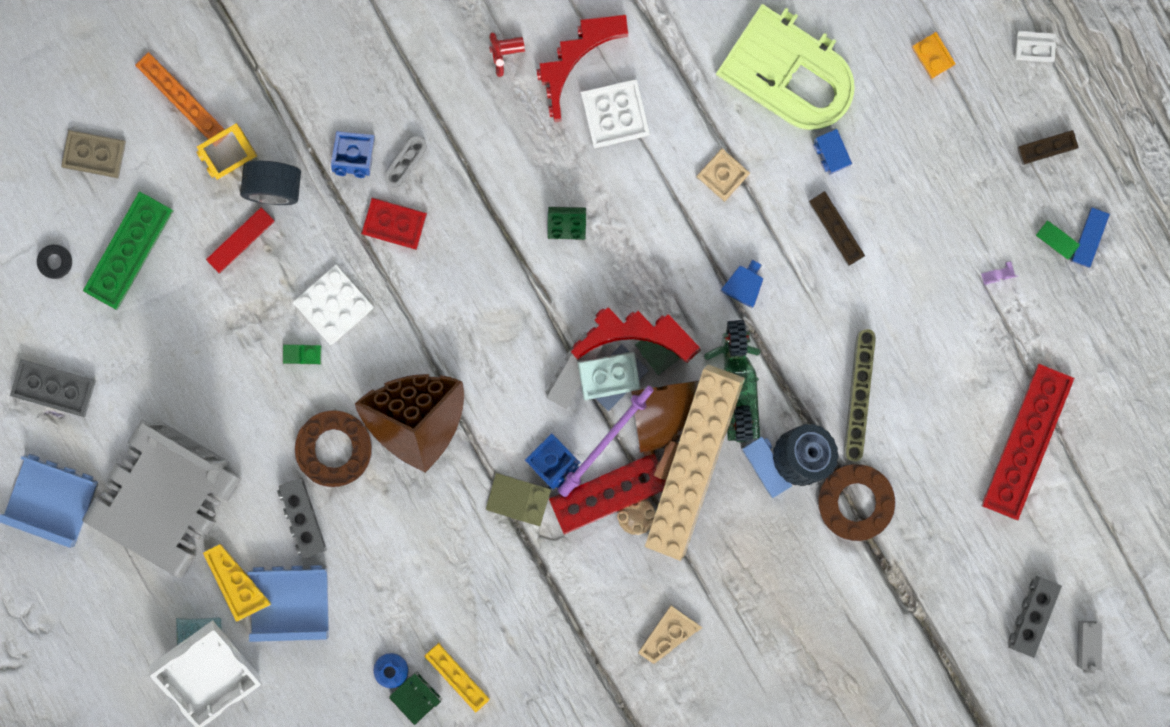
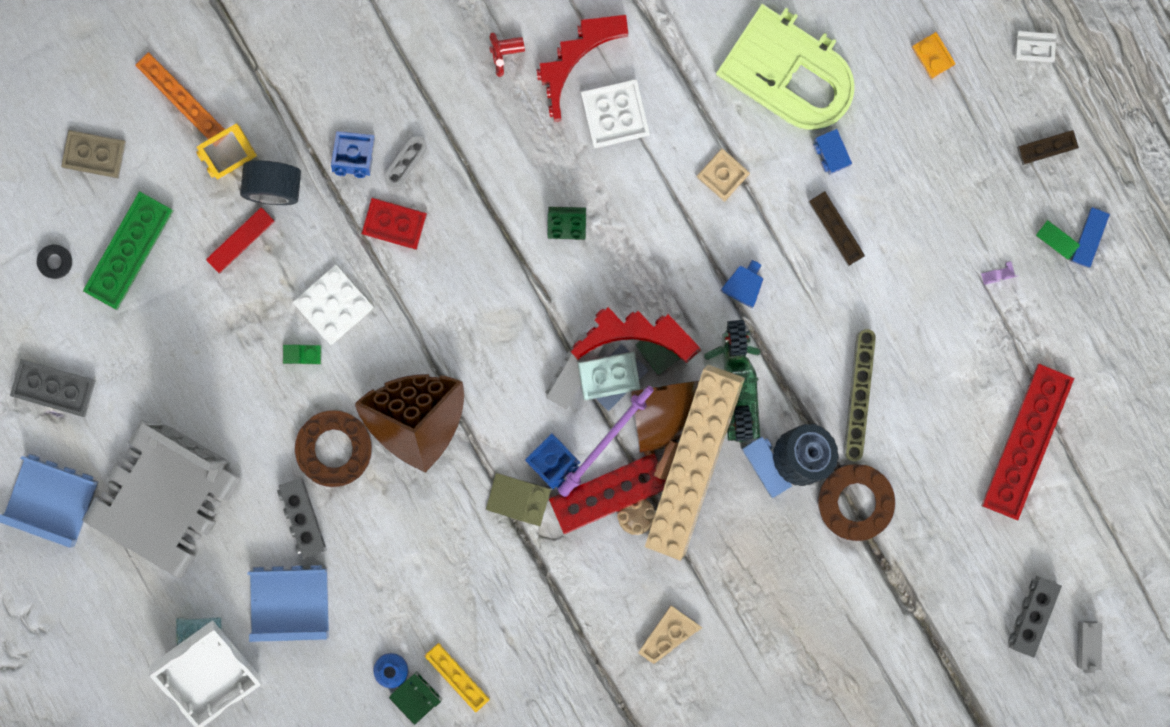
(236, 586): yellow wing -> none

